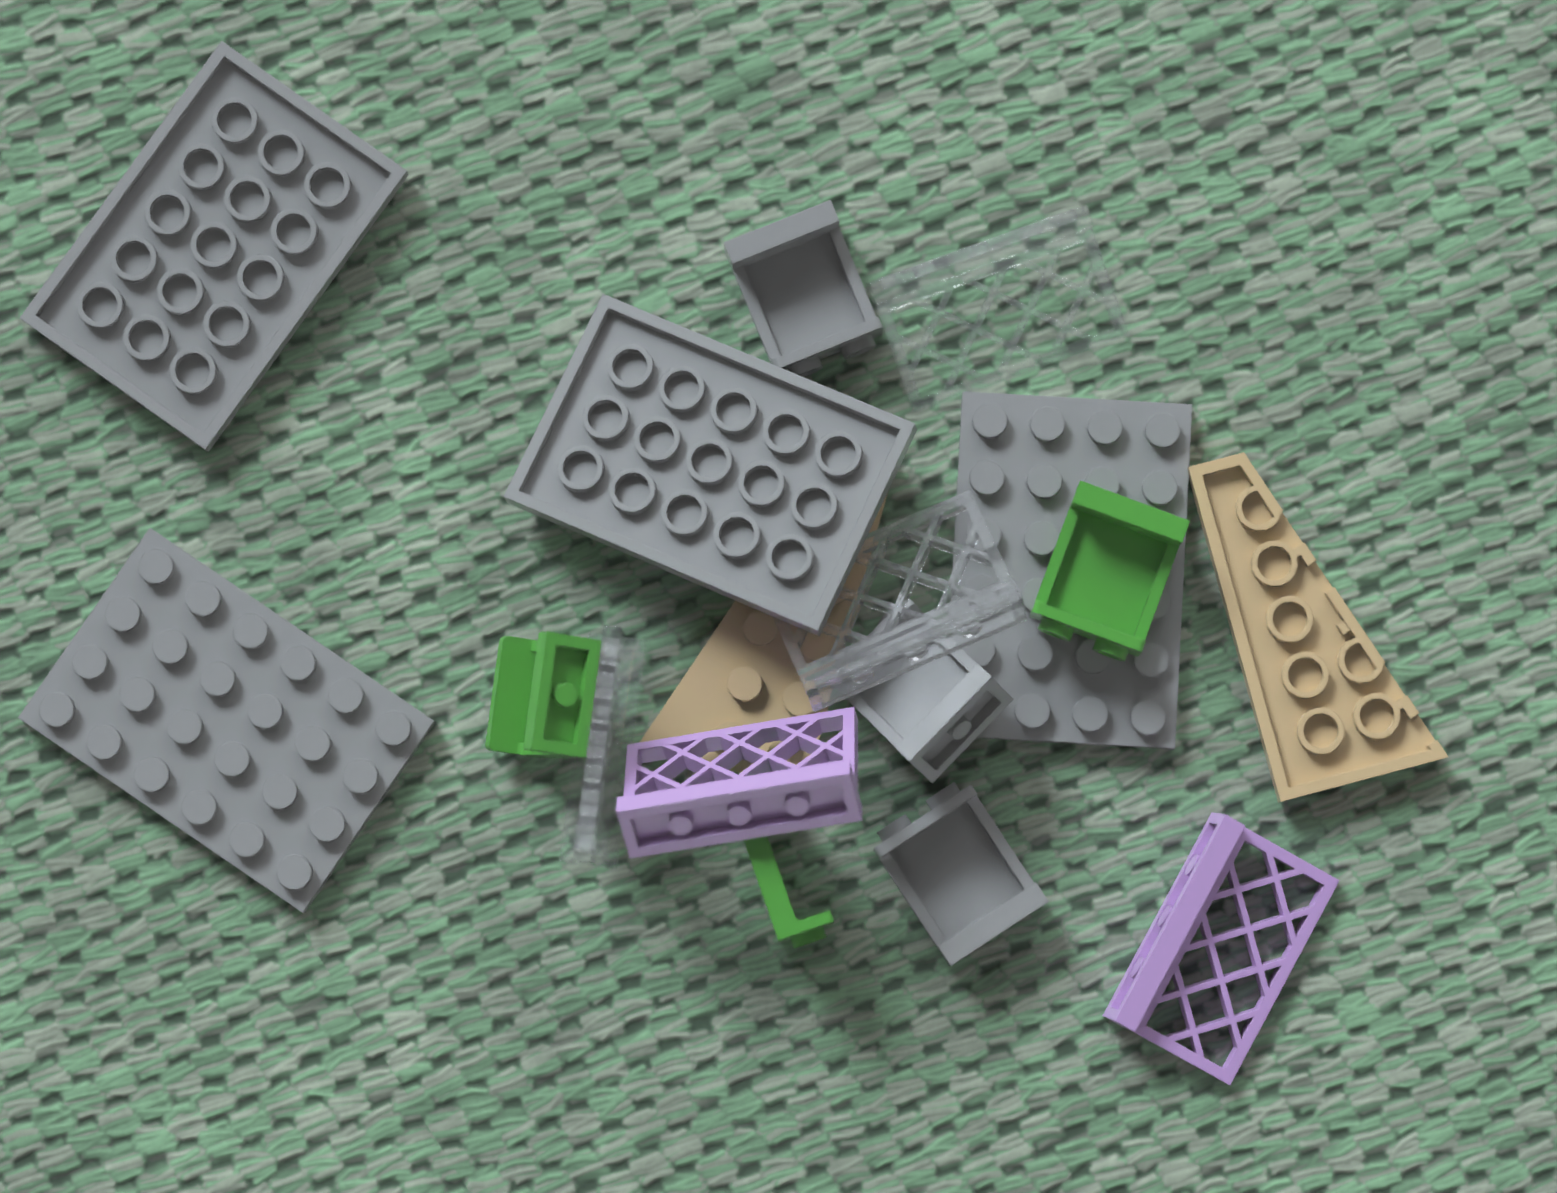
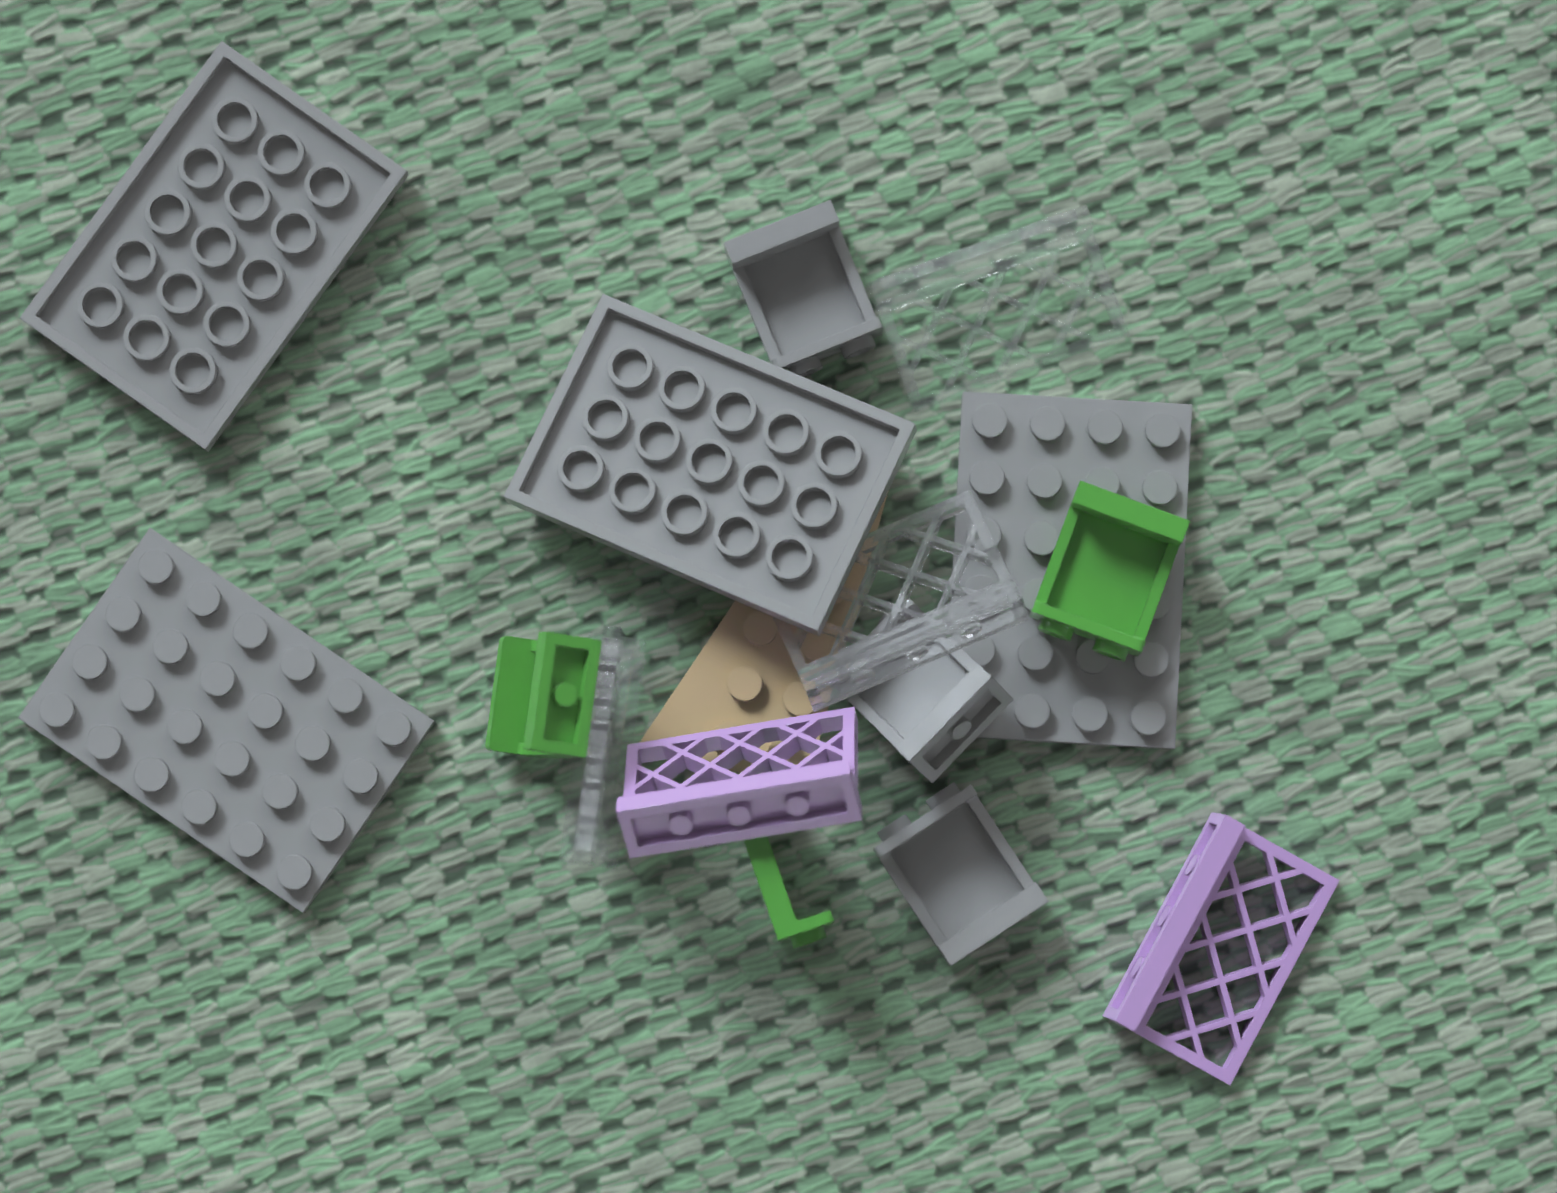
(1308, 666): tan wing -> none

